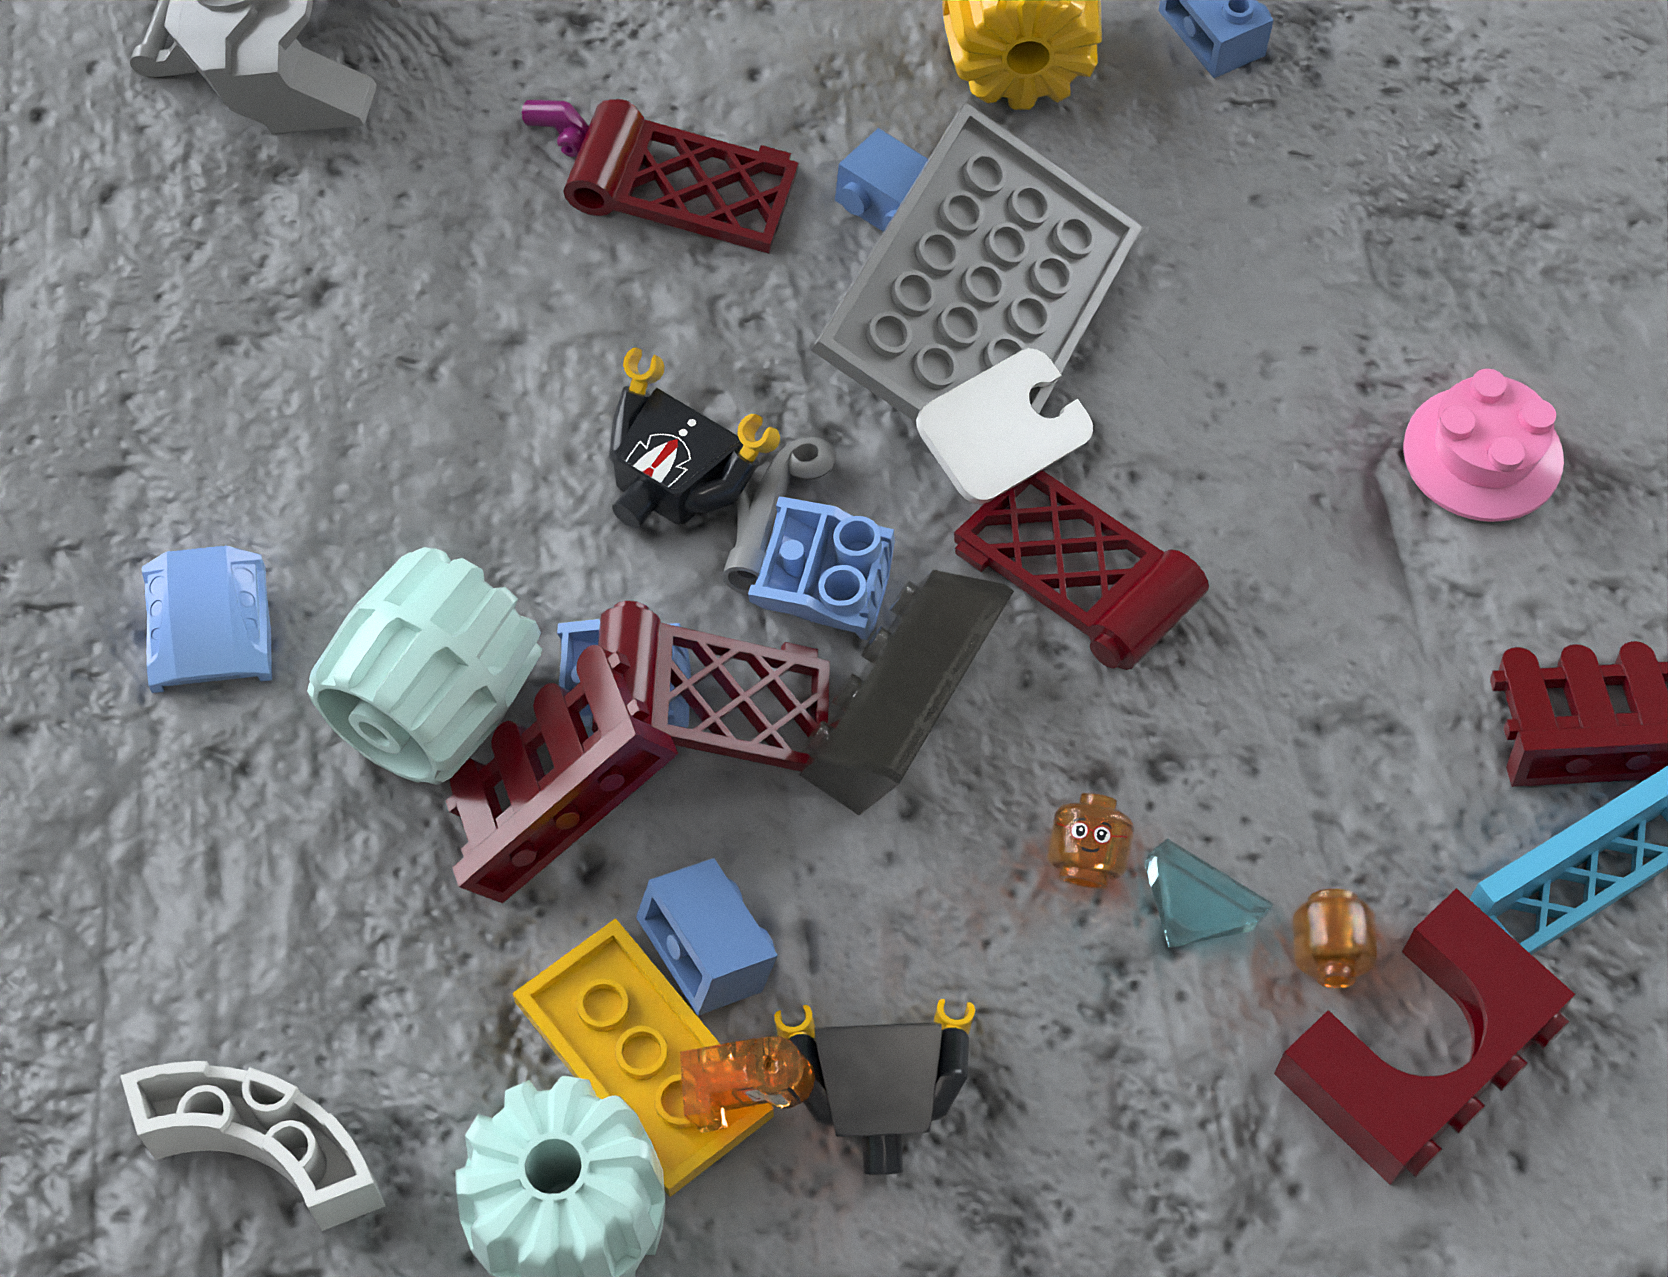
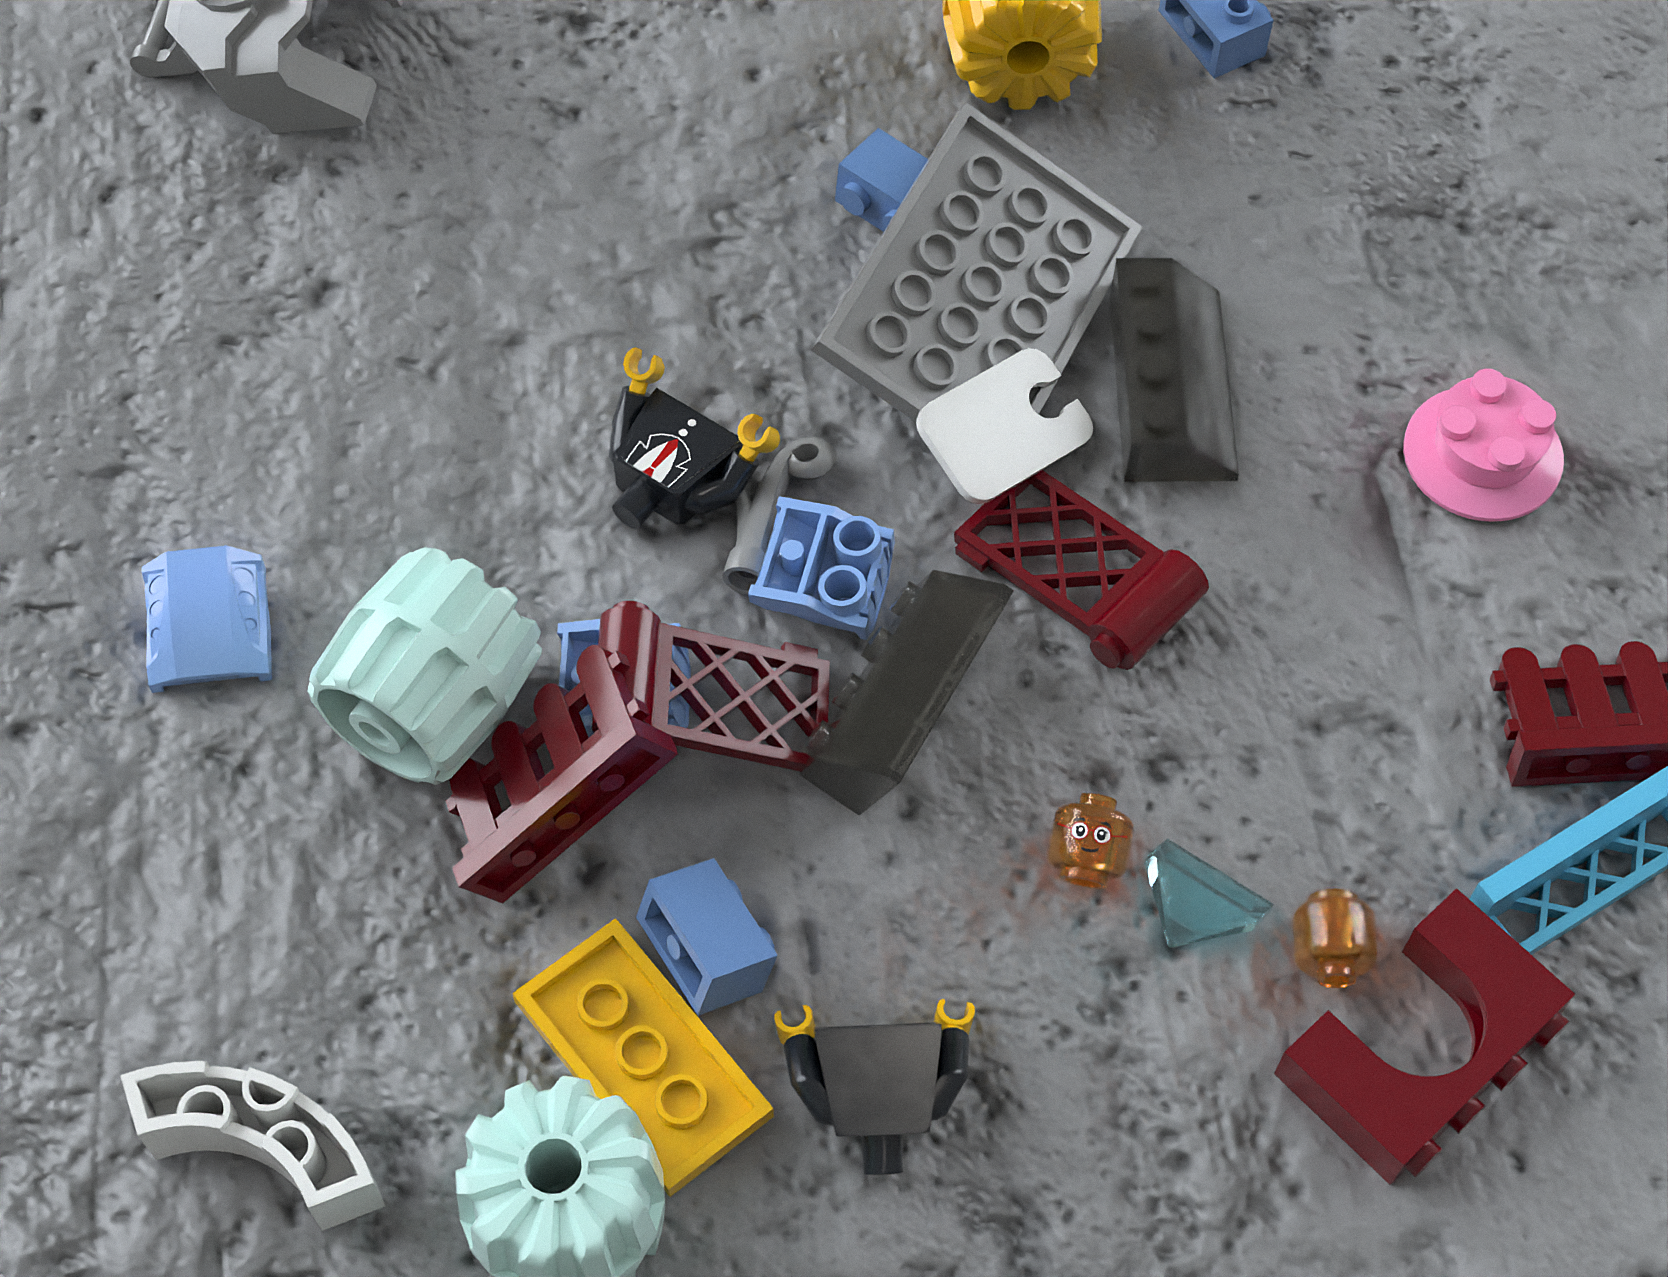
(560, 116): magenta arm -> none
(618, 148): dark red piece -> none
(742, 1076): clear orange leg -> none
(1171, 374): none -> clear smoke slope

